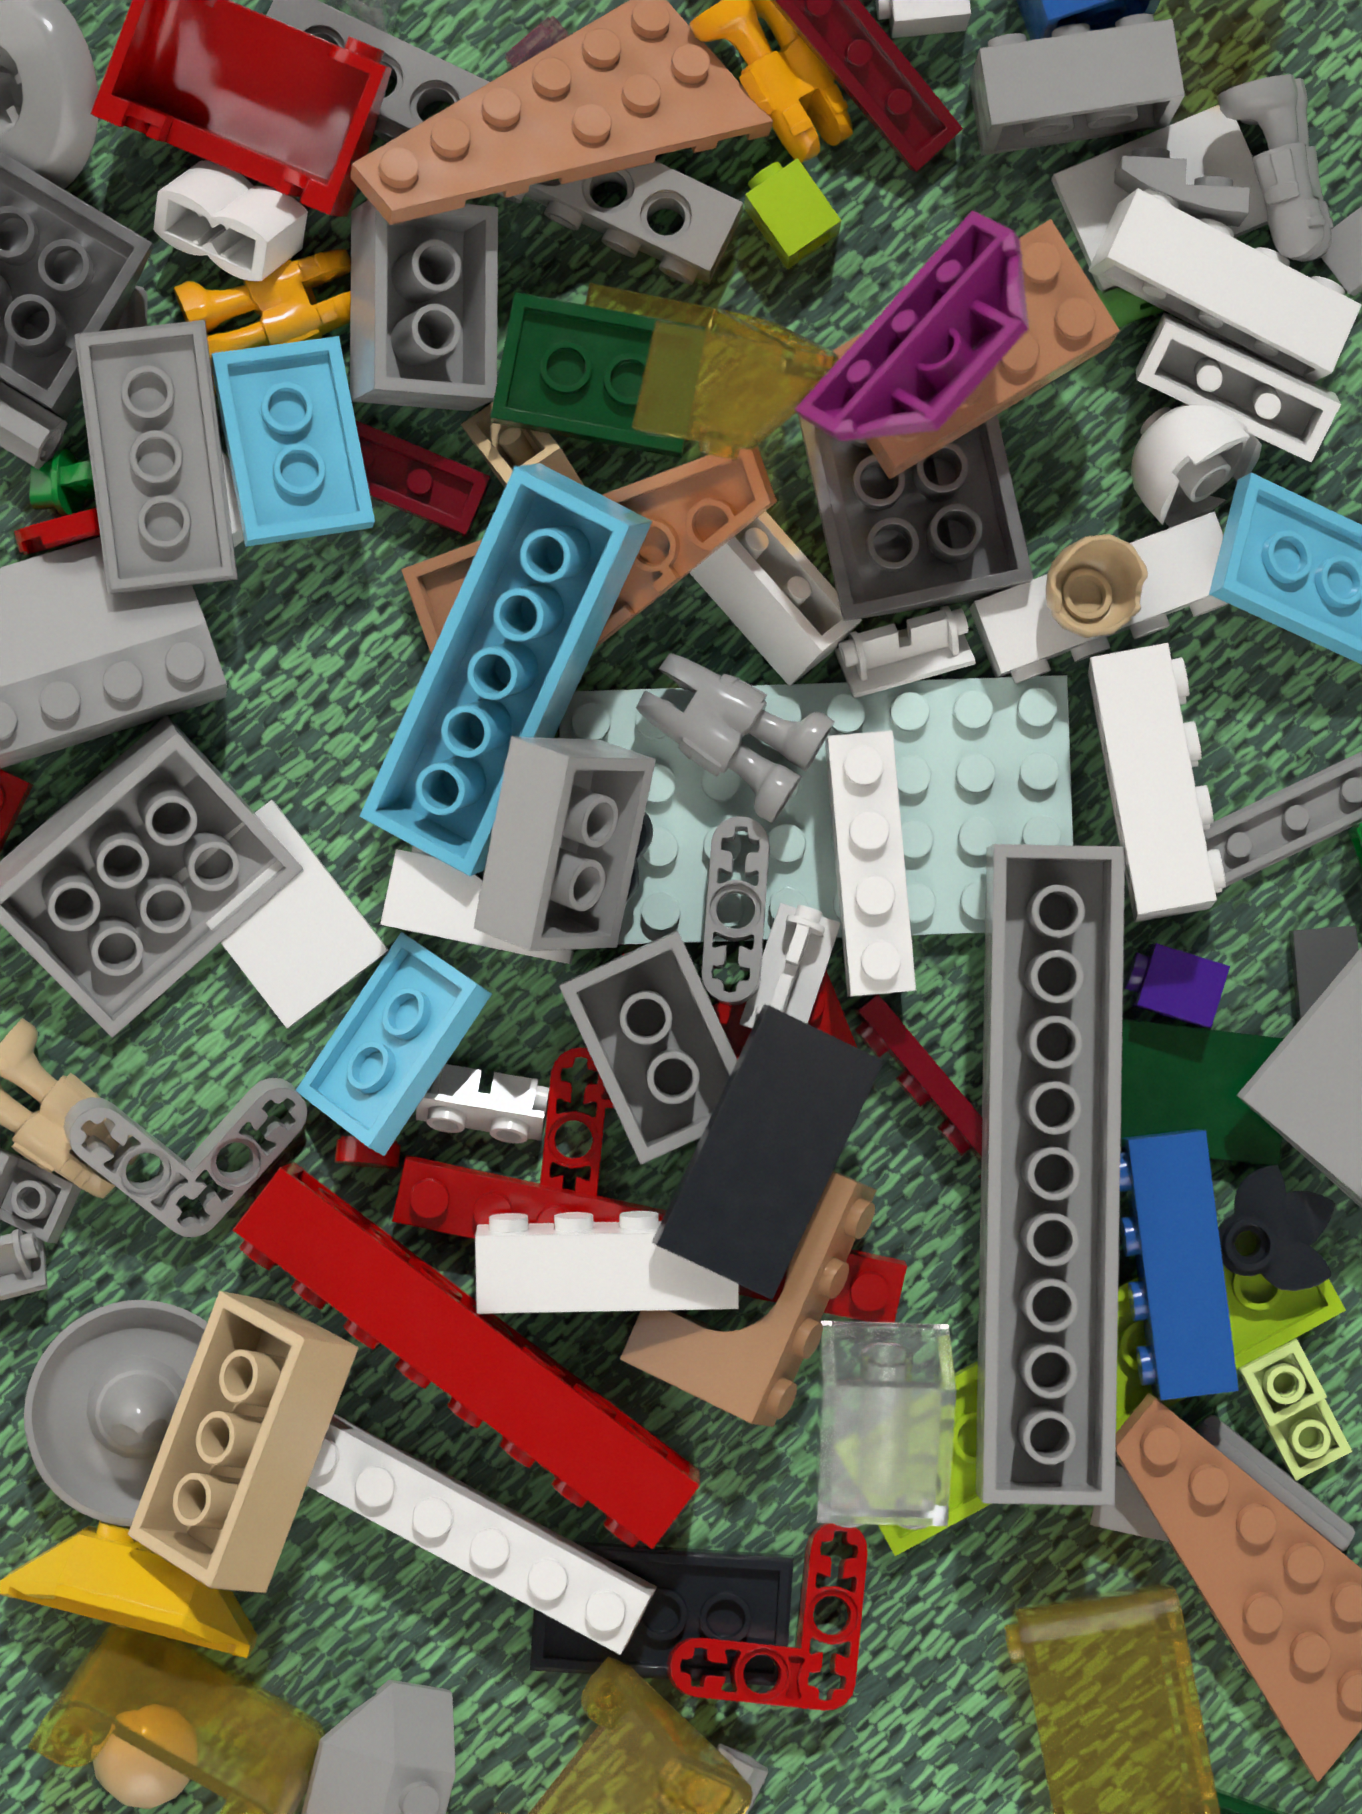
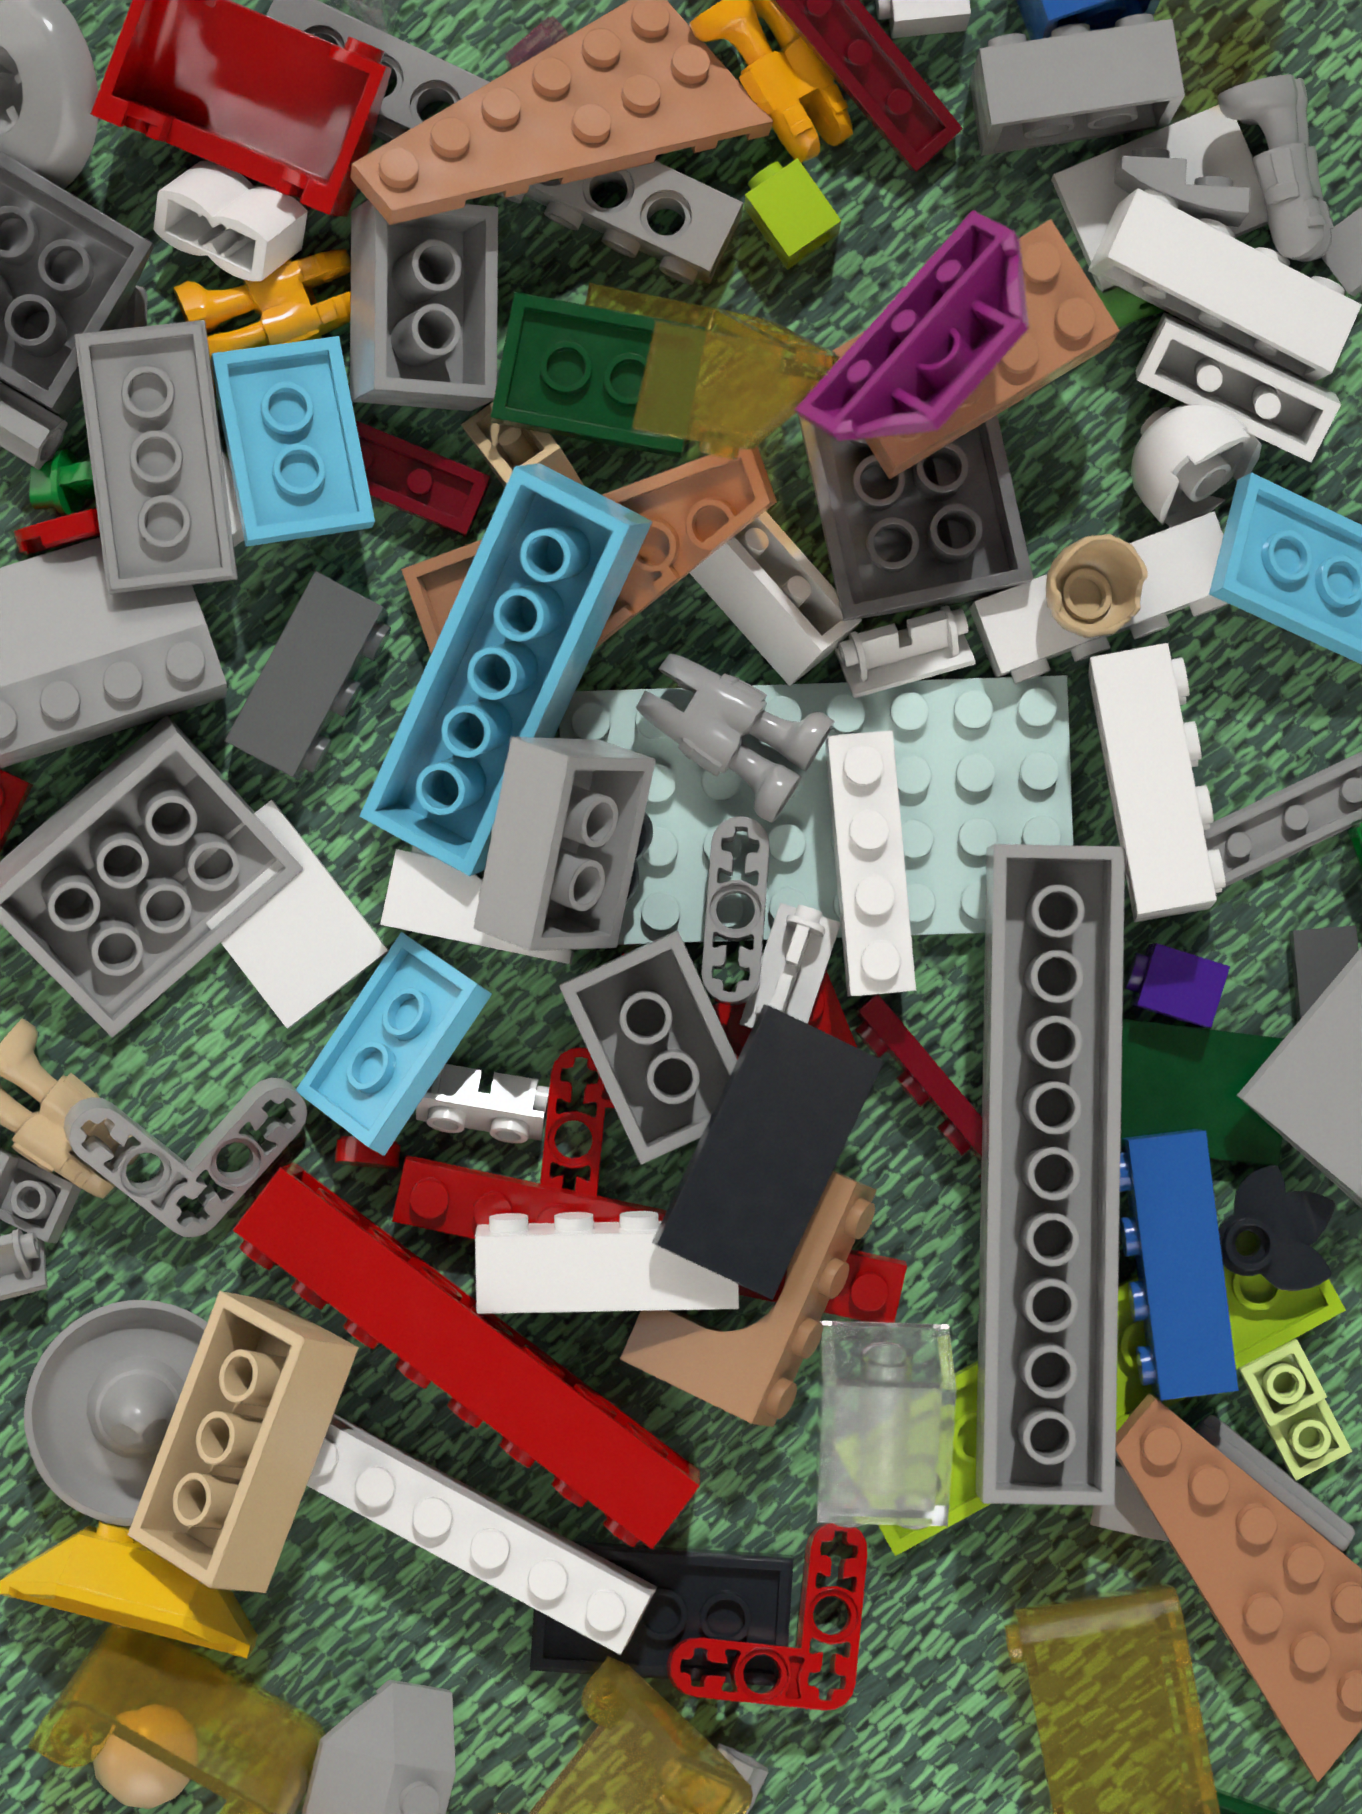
(310, 677): none -> dark grey brick

